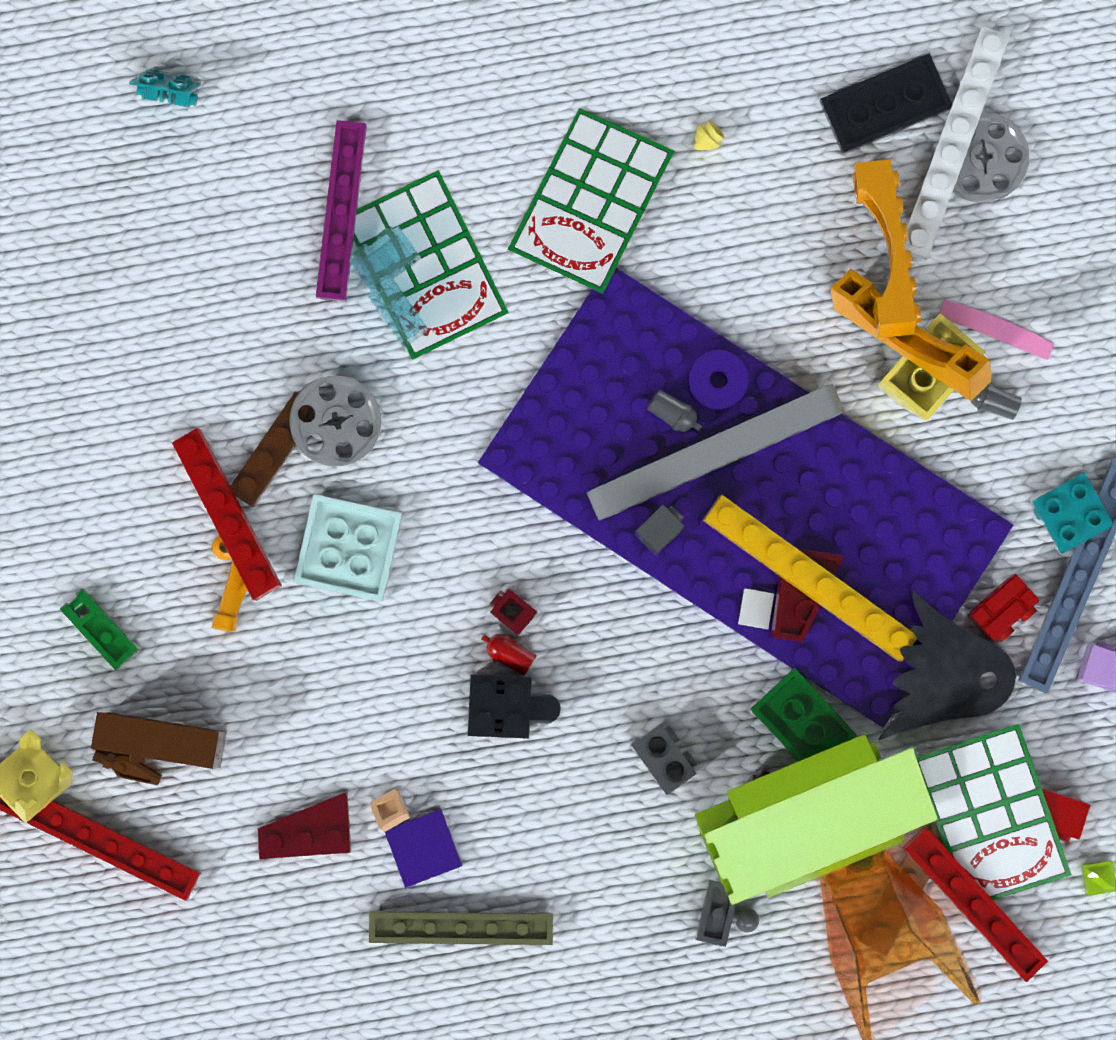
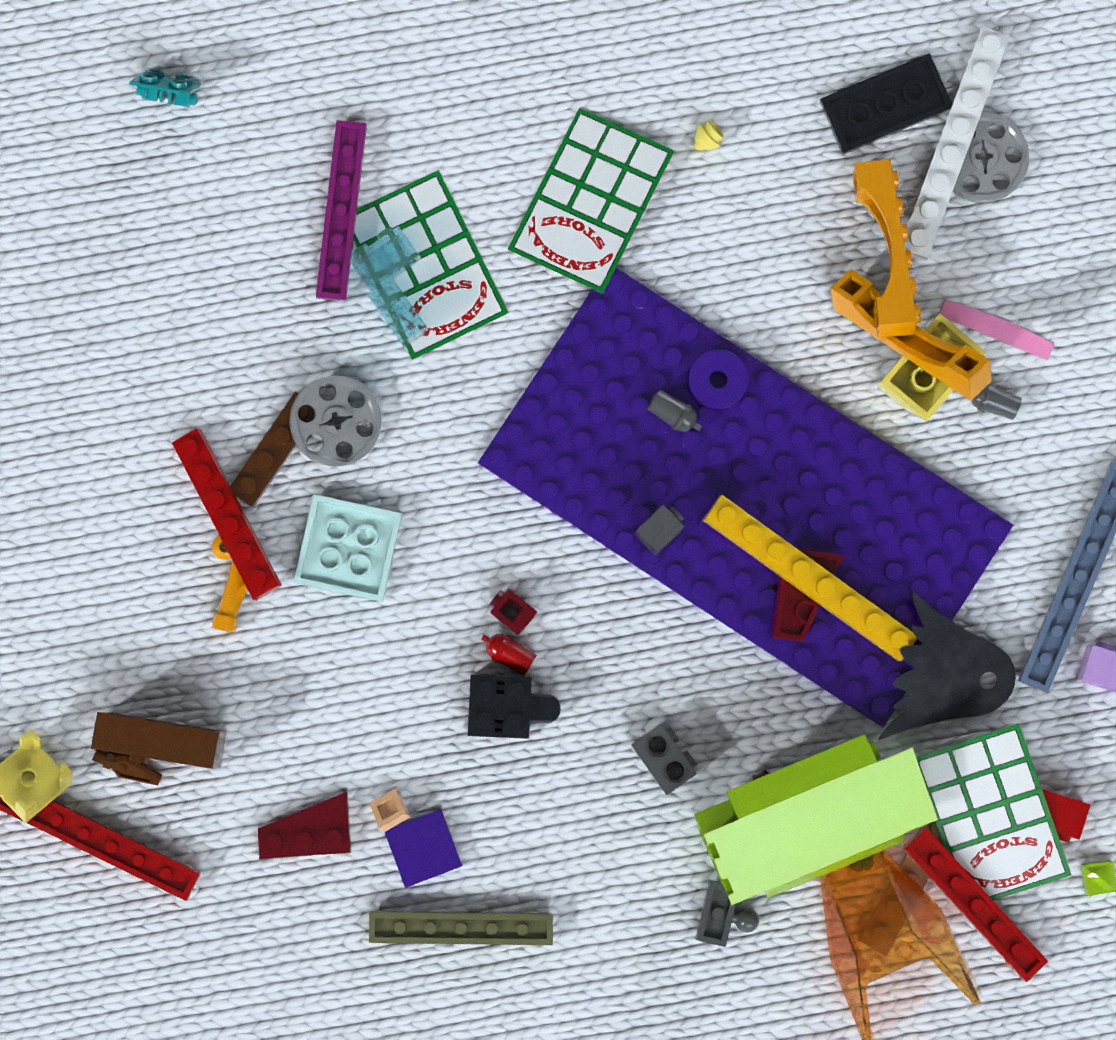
(100, 630): green plate -> none
(715, 452): light grey beam -> none
(756, 608): white sticker -> none
(801, 717): green plate -> none
(1003, 608): red brick -> none
(1072, 513): teal hinge -> none

